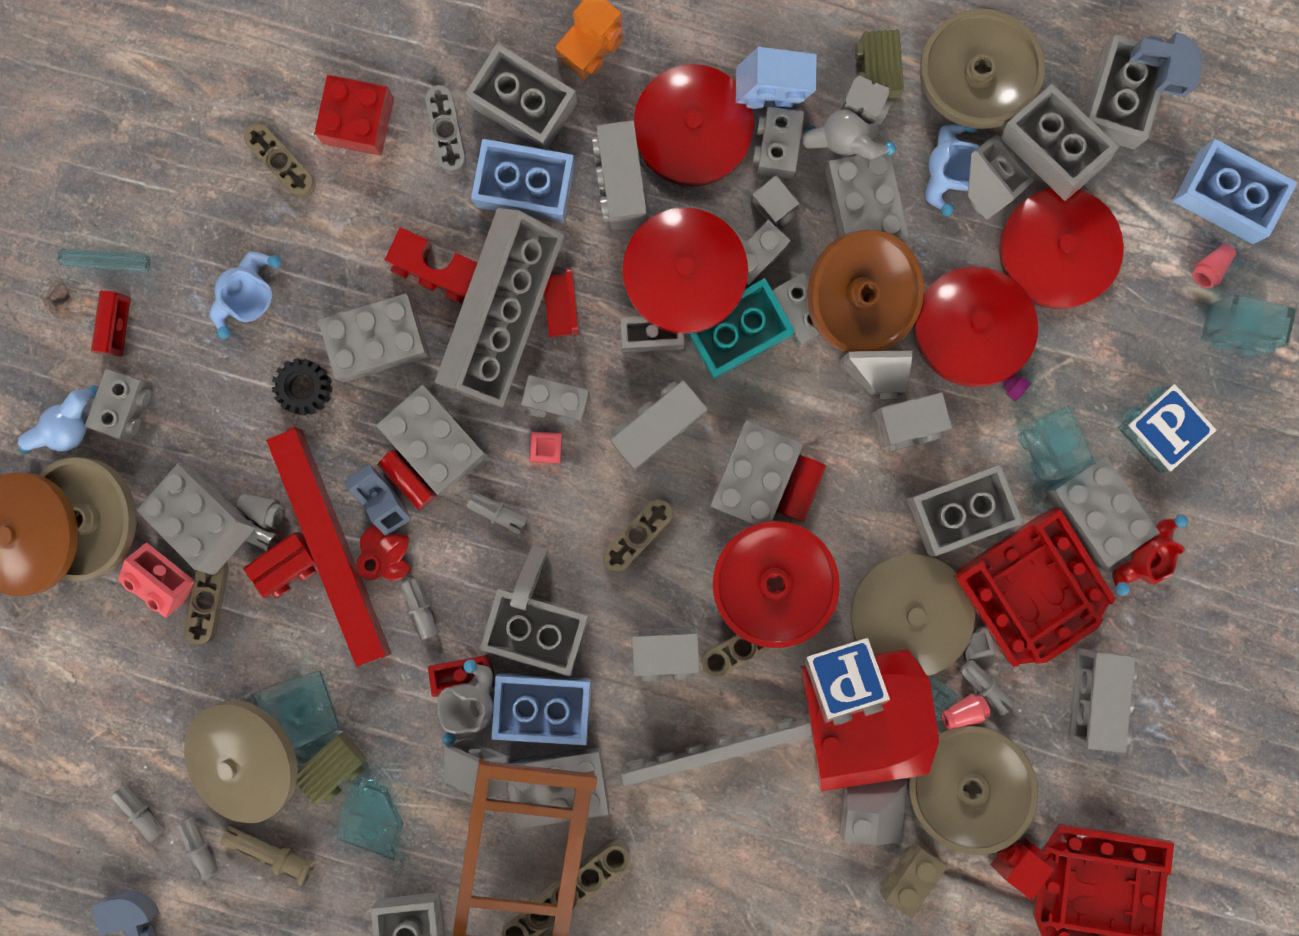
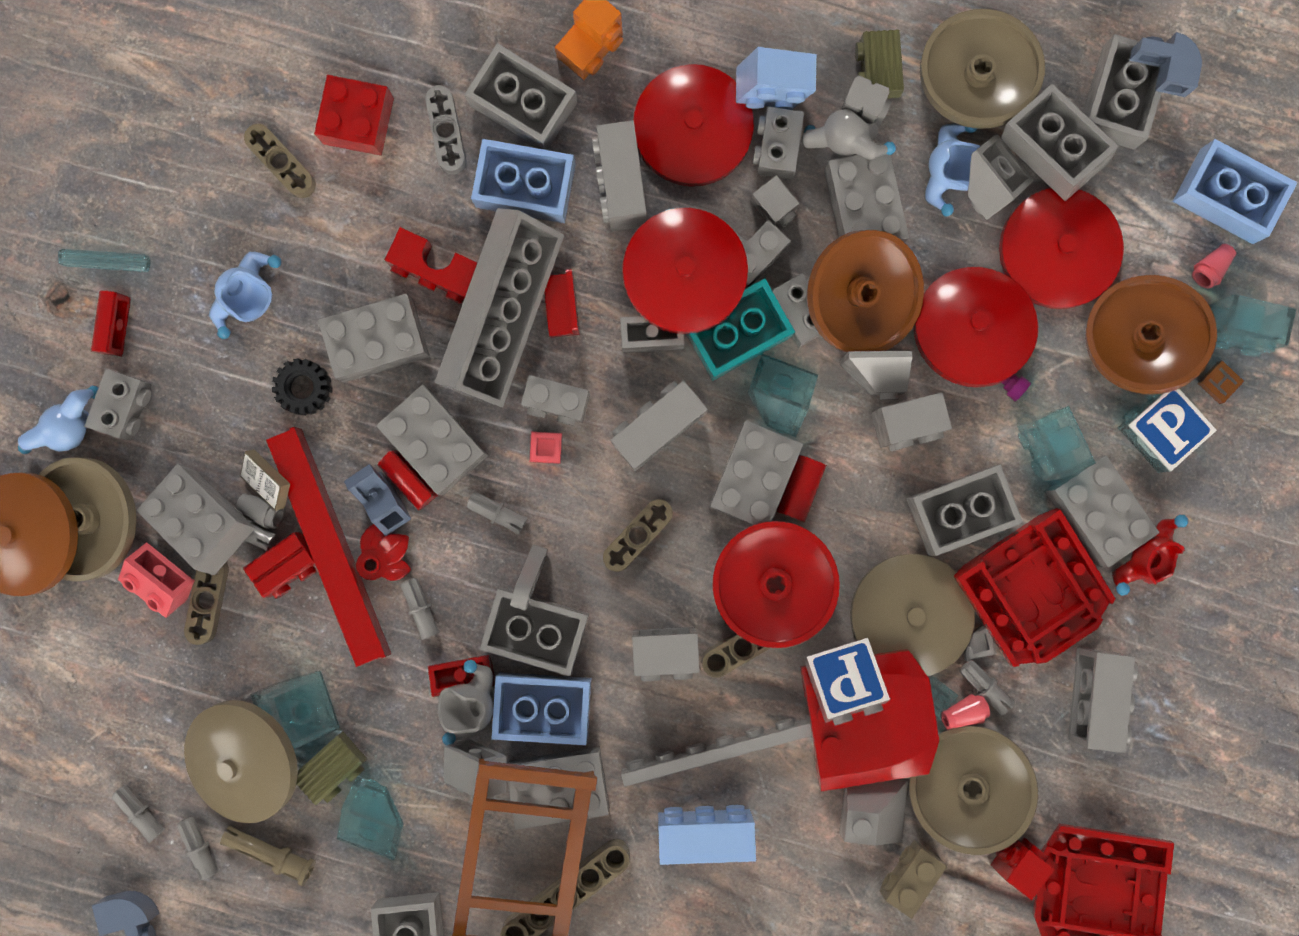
(265, 479): none -> tile
(706, 835): none -> light blue brick
(782, 394): none -> clear light blue slope
(1151, 334): none -> dark orange dish
(1220, 382): none -> dark orange tile

